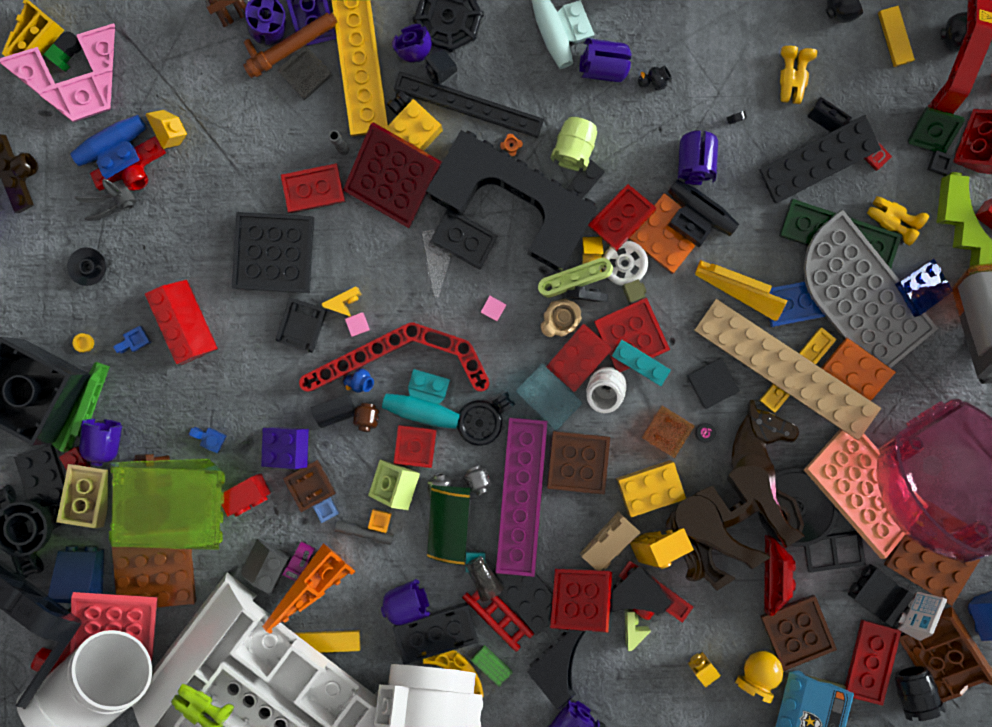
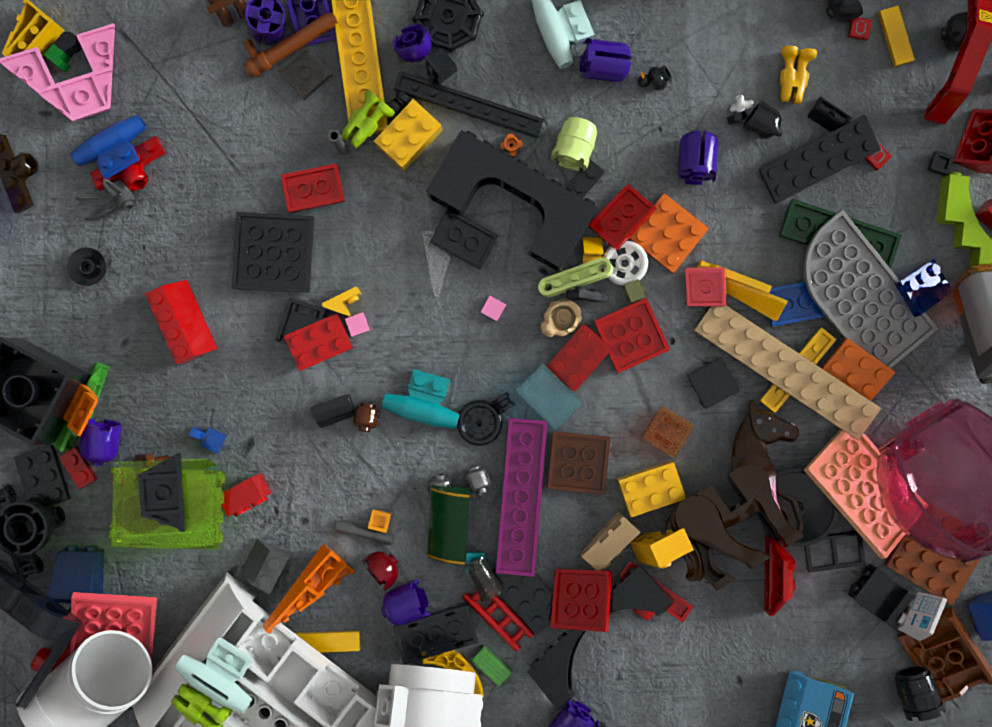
(80, 409): none -> orange slope
(83, 342): yellow tile -> none
(84, 497): tan slope -> none
(134, 339): blue plate -> none
(155, 573): dark orange plate -> none
(163, 493): none -> black wing
(166, 128): yellow slope -> none
(218, 676): none -> light aqua plate
(284, 447): dark purple brick -> none
(299, 561): magenta leg -> none
(309, 486): reddish brown plate -> none
(318, 342): none -> red plate
(325, 510): medium blue tile -> none
(359, 381): blue animal -> none
(362, 123): none -> lime piece
(382, 568): none -> dark red cylinder
(384, 340): red beam -> none
(391, 175): dark red plate -> none
(393, 485): yellowish green slope -> none
(415, 446): red plate -> none
(602, 399): white piece -> none
(633, 633): yellowish green slope -> none
(641, 363): teal plate -> none
(698, 214): black plate -> none
(703, 669): yellow slope -> none
(705, 432): black tile -> none
(706, 286): none -> coral tile
(741, 104): none -> white plant
(762, 674): yellow tile -> none
(764, 121): none -> black piece
(799, 632): reddish brown plate -> none
(860, 29): none -> red tile
(872, 661): red plate -> none
(891, 219): yellow piece -> none
(936, 130): dark green plate -> none

